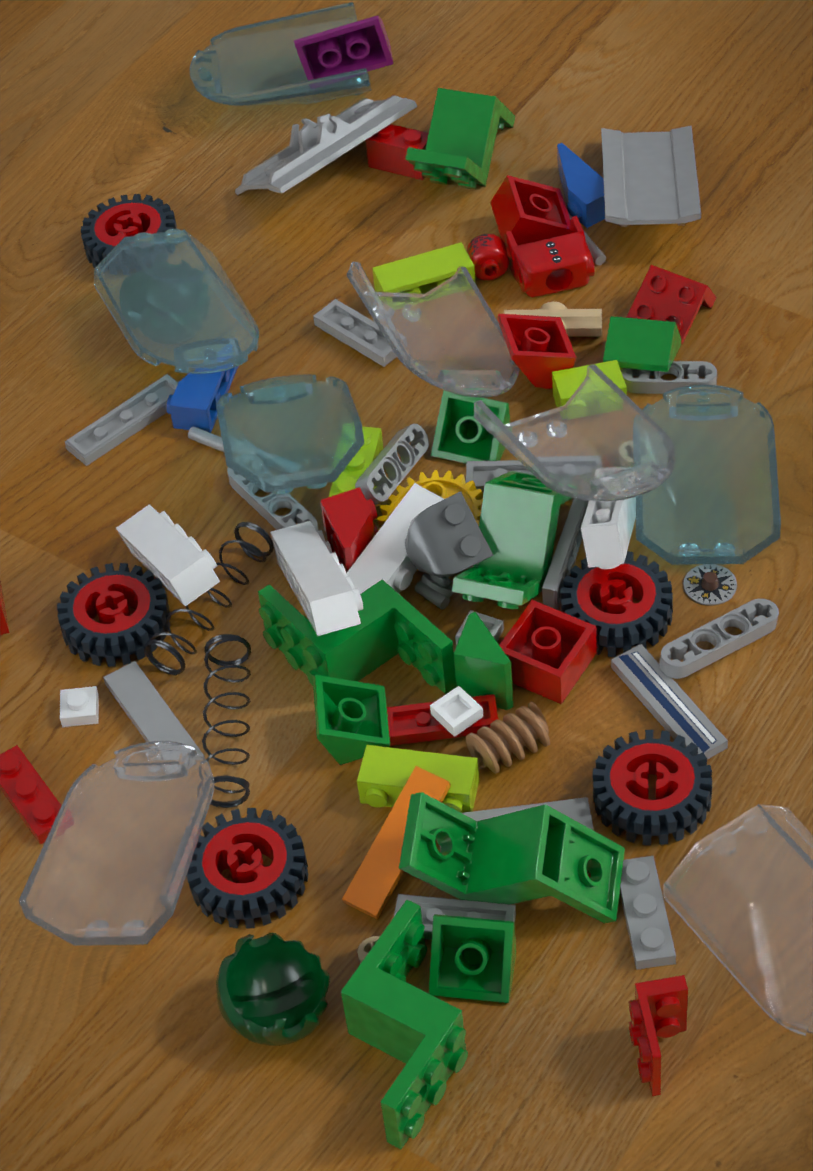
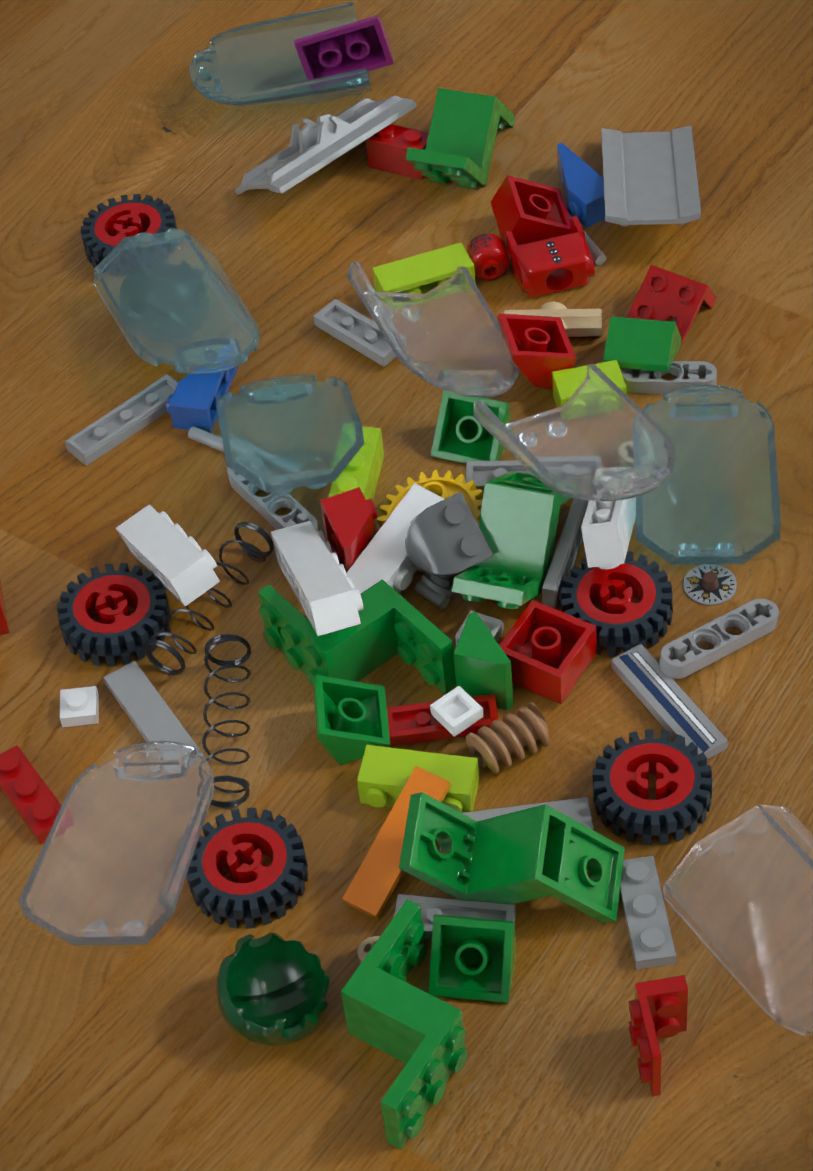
(392, 464): light grey beam -> none

